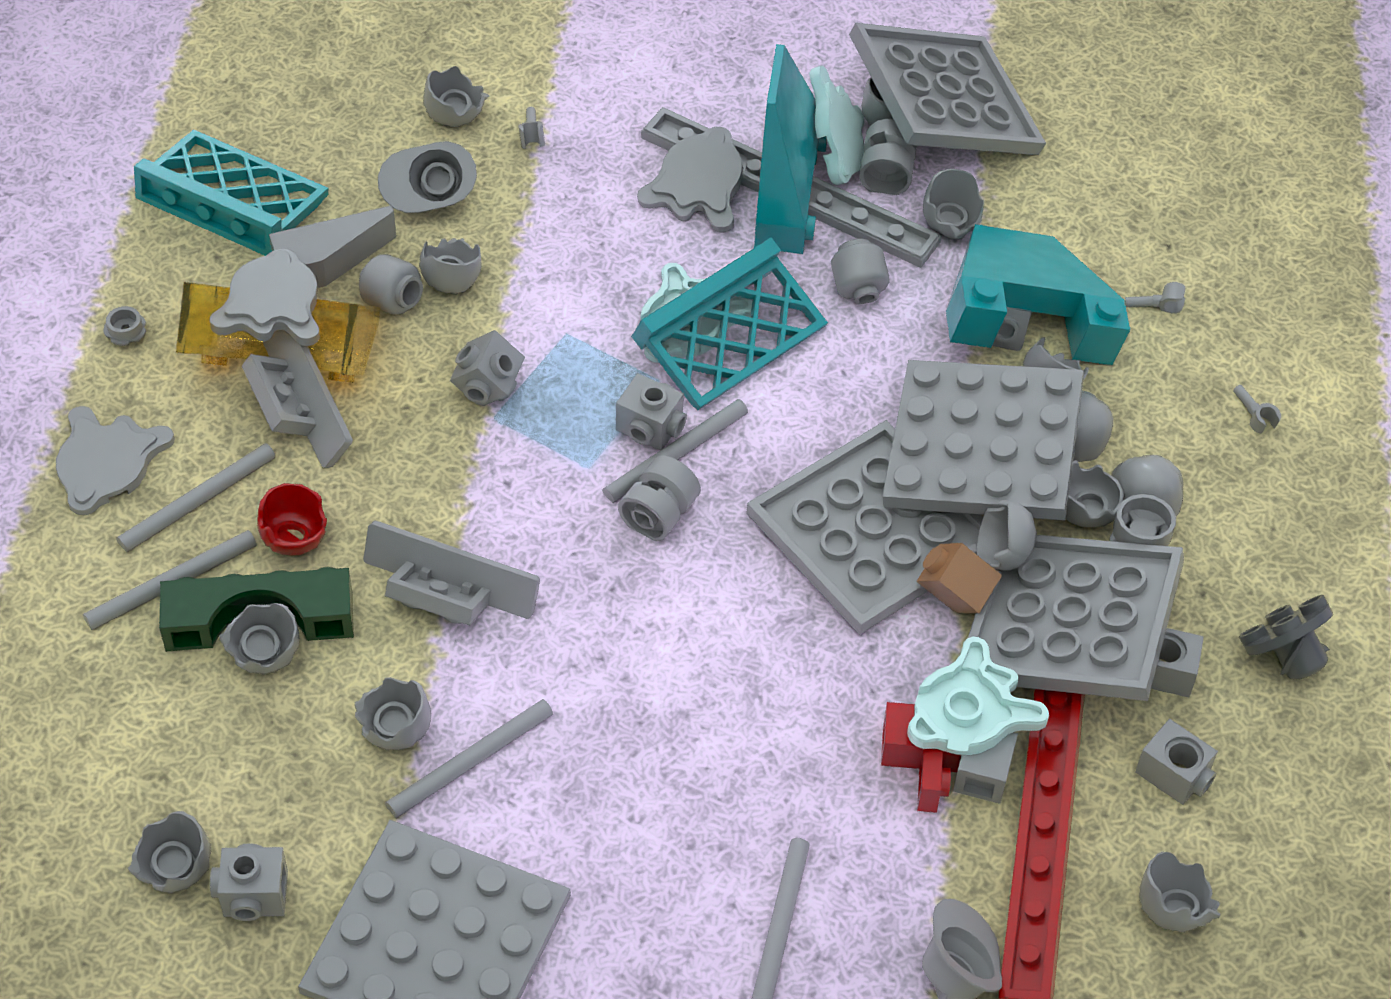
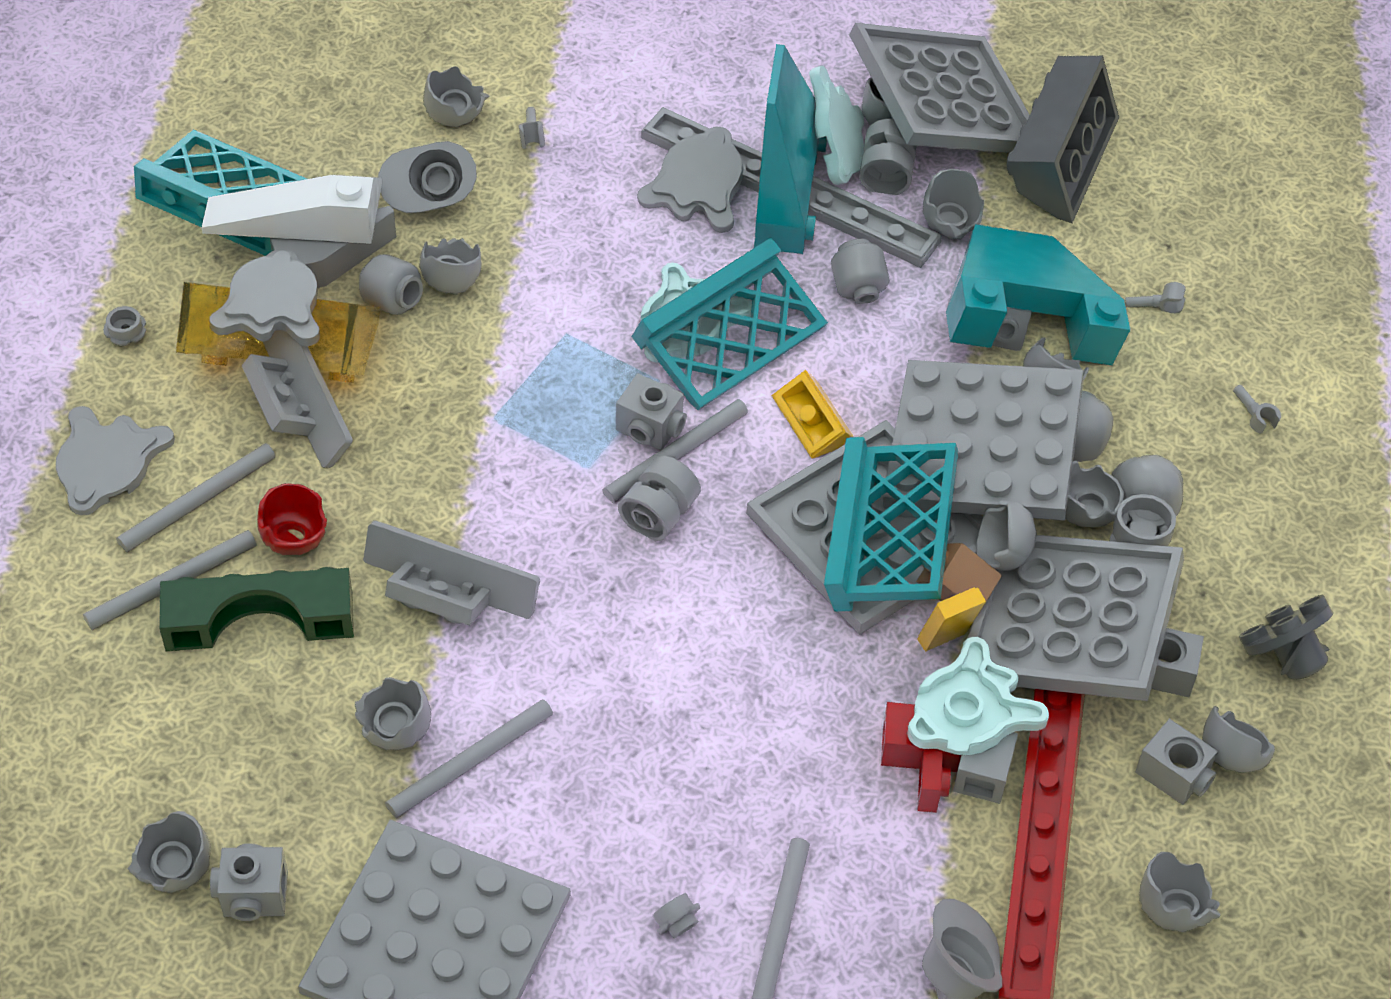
(262, 638): light grey hair -> none
(309, 209): none -> white wedge
(487, 369): light grey brick -> none
(677, 916): none -> light grey plate
(812, 415): none -> yellow slope
(853, 529): none -> teal fence
(951, 618): none -> yellow tile
(1065, 136): none -> dark grey slope
(1238, 743): none -> light grey hair

